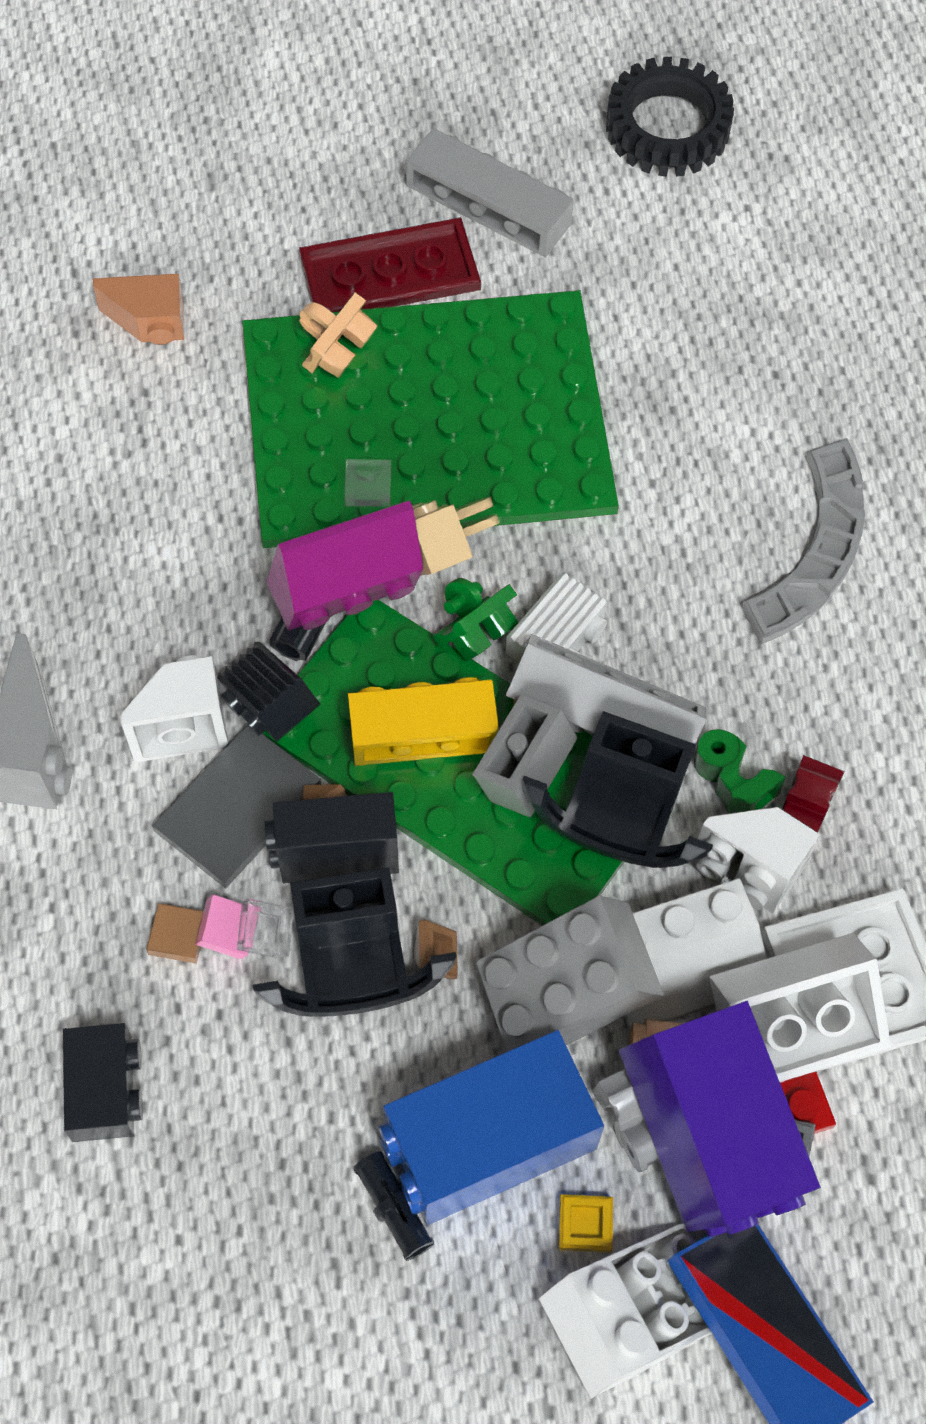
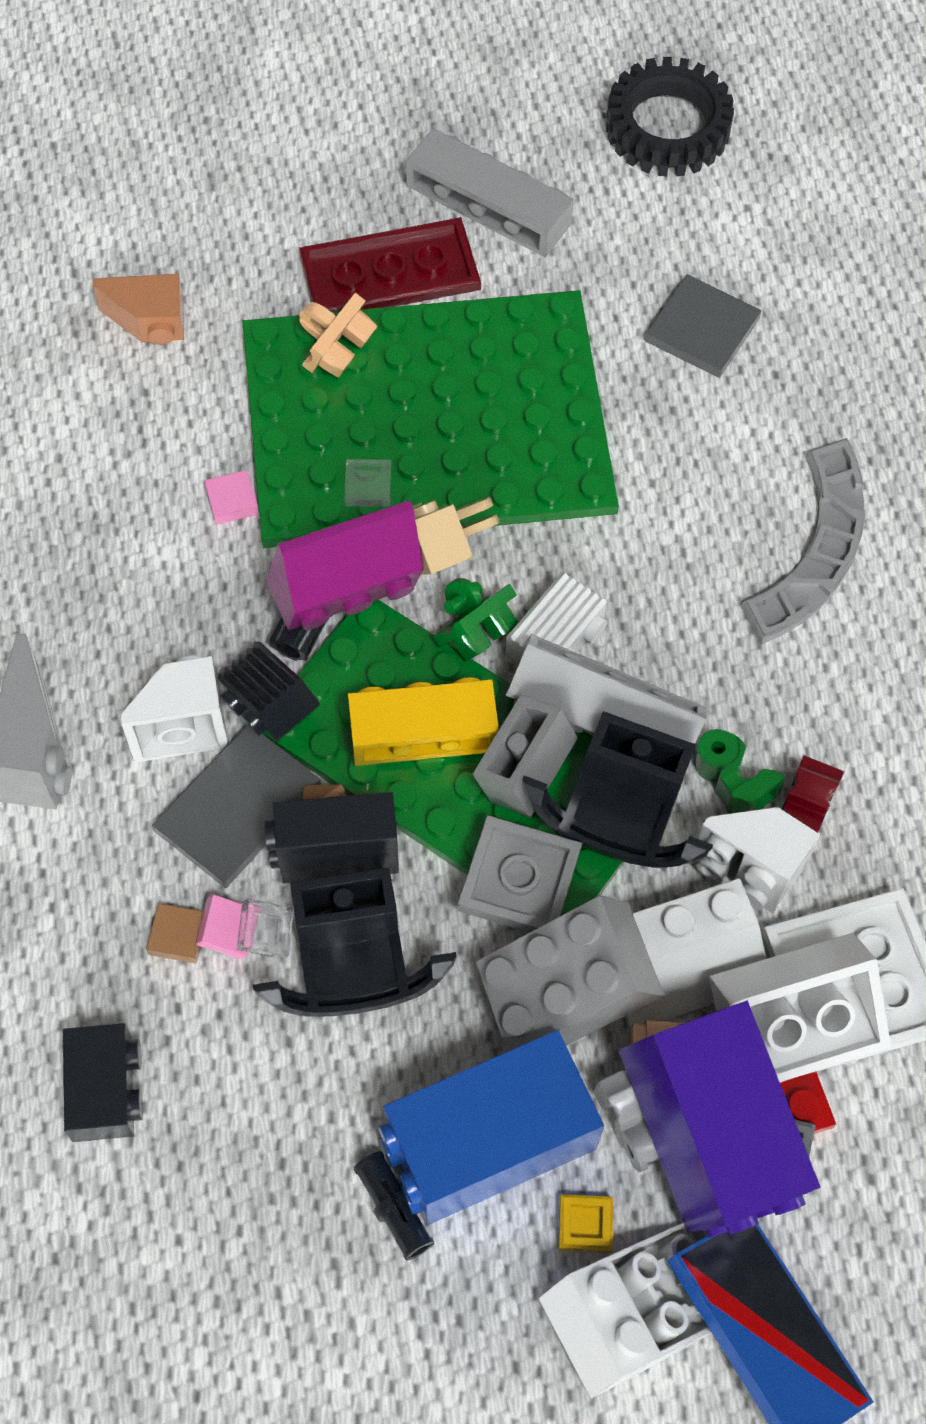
(231, 497): none -> bright pink tile
(434, 940): medium nougat slope -> none
(519, 875): none -> light grey plate
(703, 326): none -> dark grey tile

